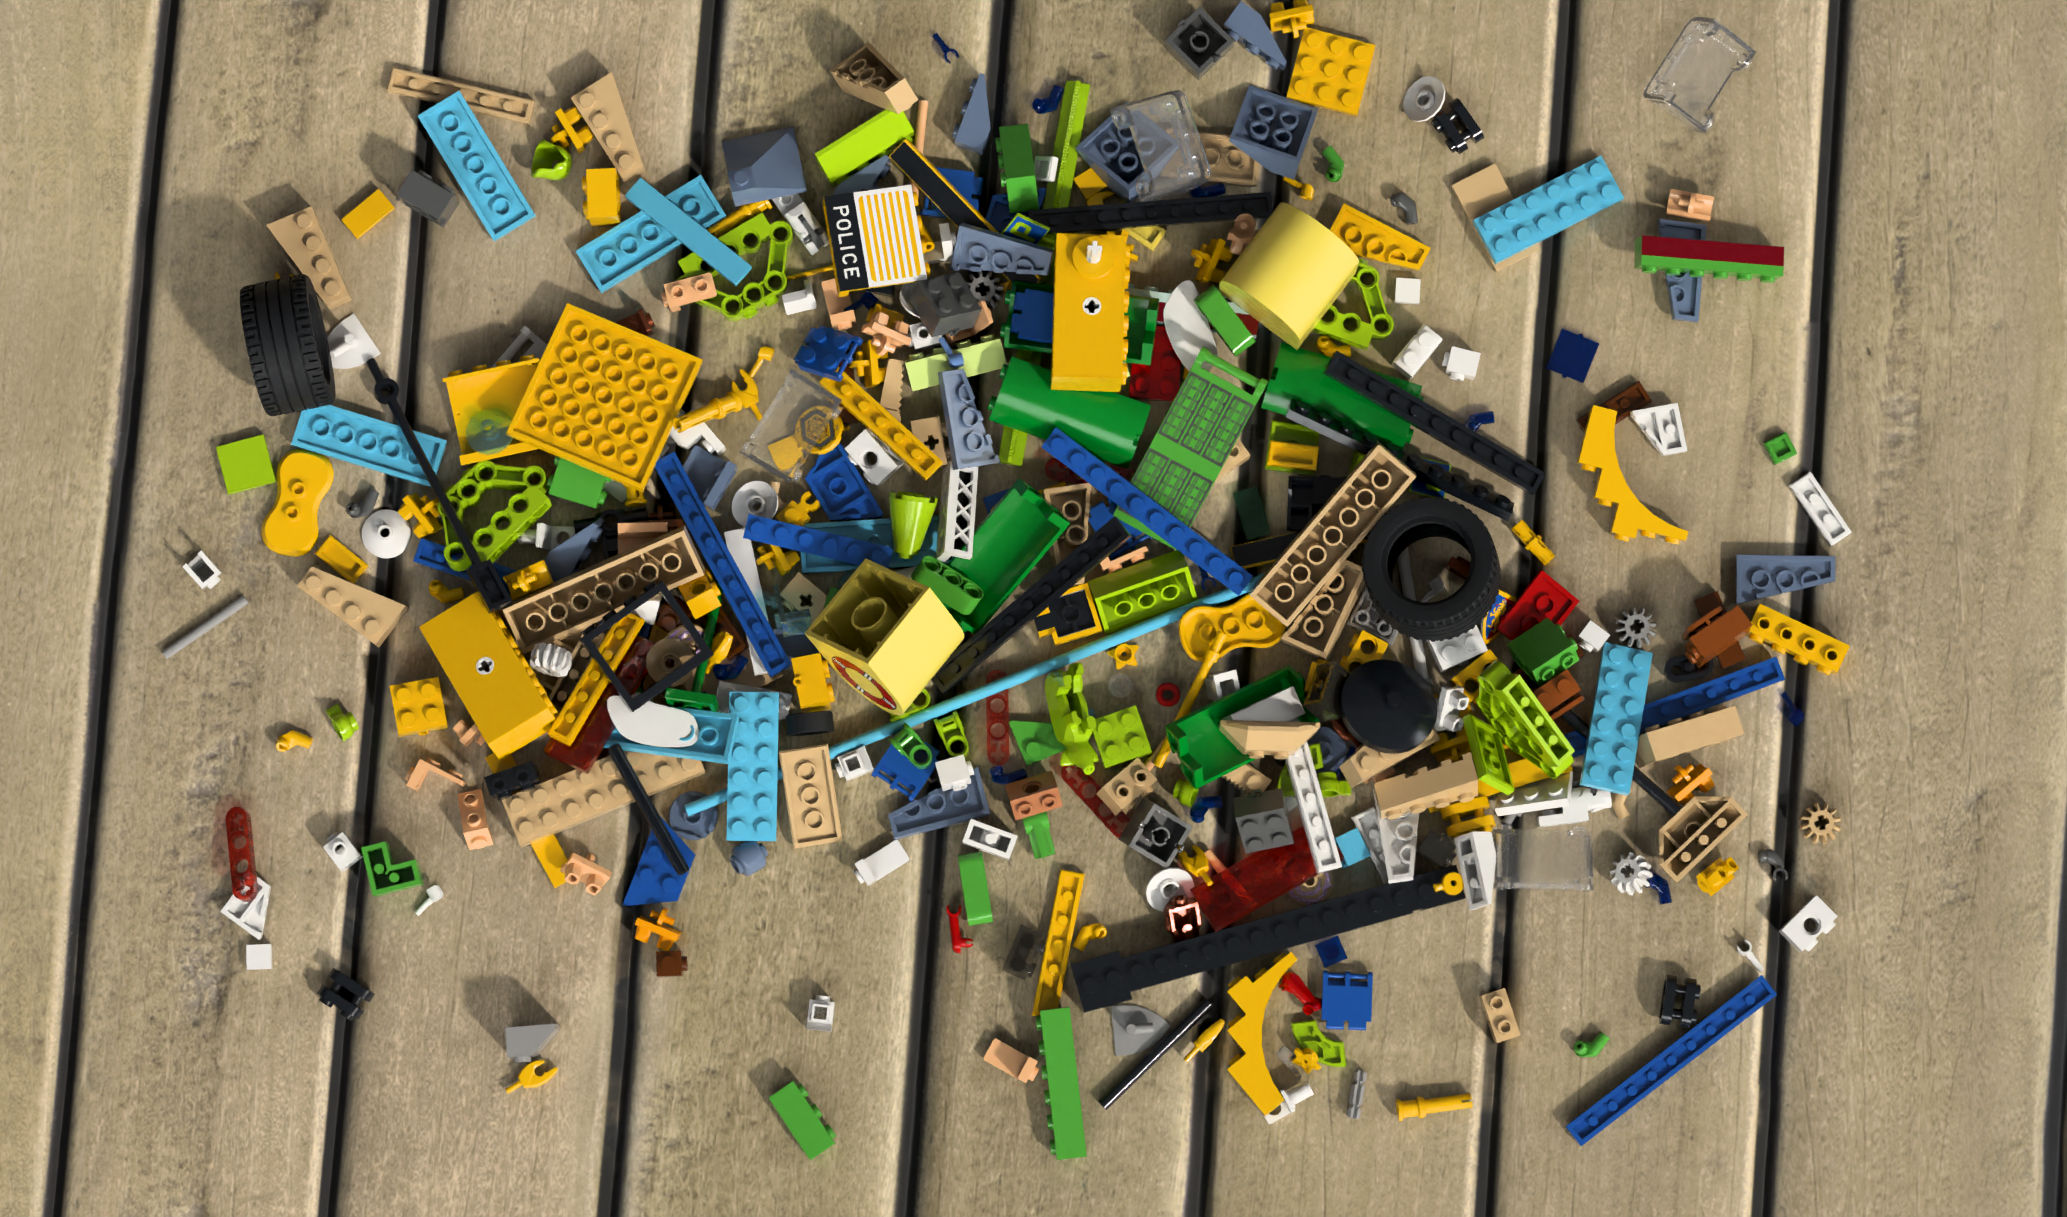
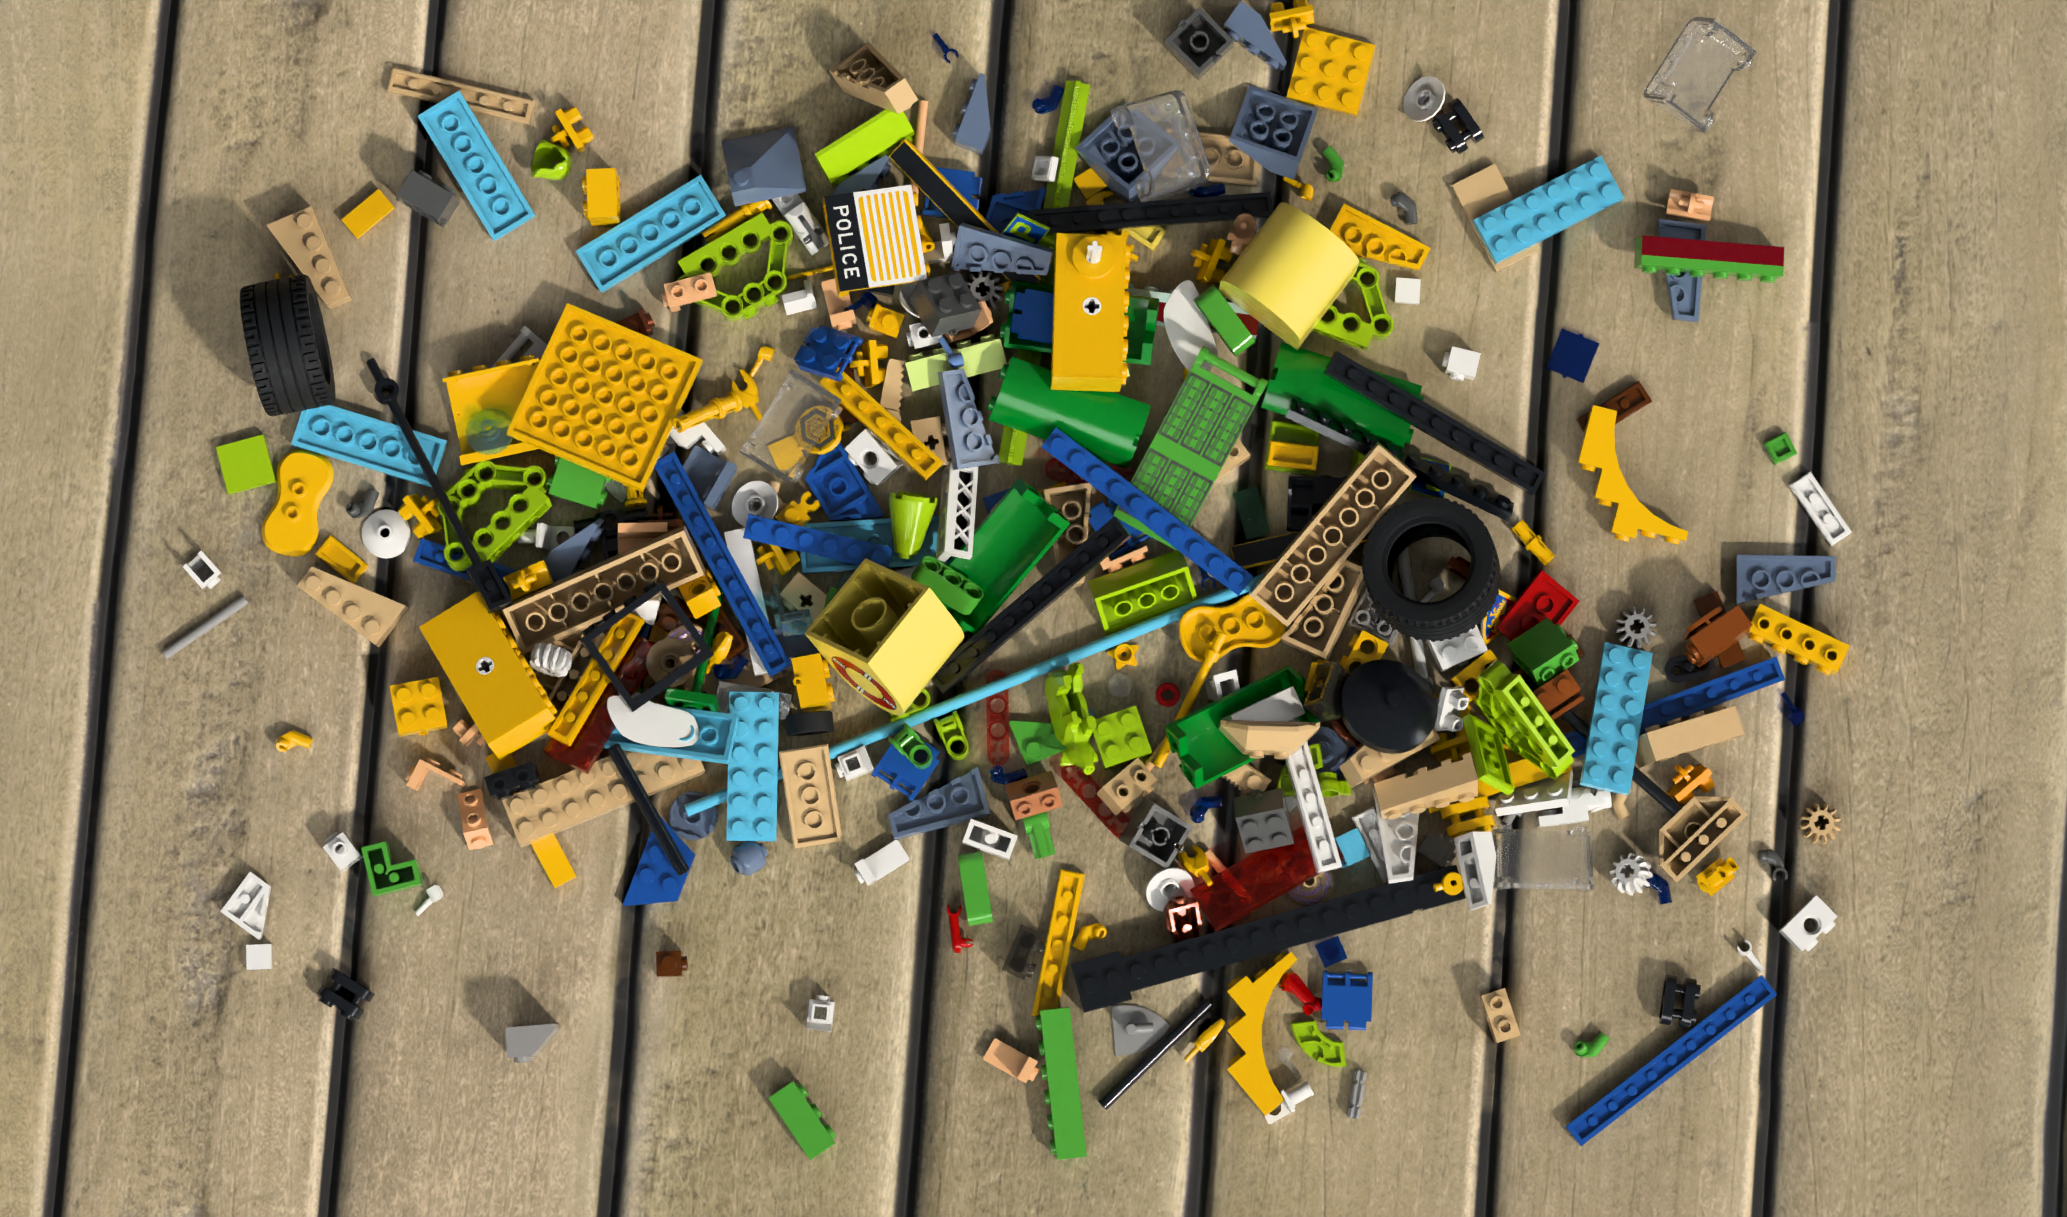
(245, 853): clear red beam -> none
(343, 723): lime piece -> none
(350, 344): white shield -> none
(444, 594): yellow arm -> none
(529, 1078): yellow hand -> none
(586, 871): light nougat hips -> none
(607, 120): tan wedge -> none
(667, 934): light orange hips -> none
(688, 231): medium azure tile -> none
(886, 338): light nougat hips -> none
(954, 773): white brick -> none
(1018, 167): bright green wedge -> none
(1069, 617): black piece -> none
(1160, 378): red plate -> none
(1185, 793): lime piece -> none
(1306, 1059): yellow plate -> none
(1327, 347): yellow arm -> none
(1416, 352): white brick -> none
(1421, 1106): yellow pin -> none
(1478, 419): clear blue arm -> none
(1592, 637): white plate -> none
(1662, 428): white wing -> none

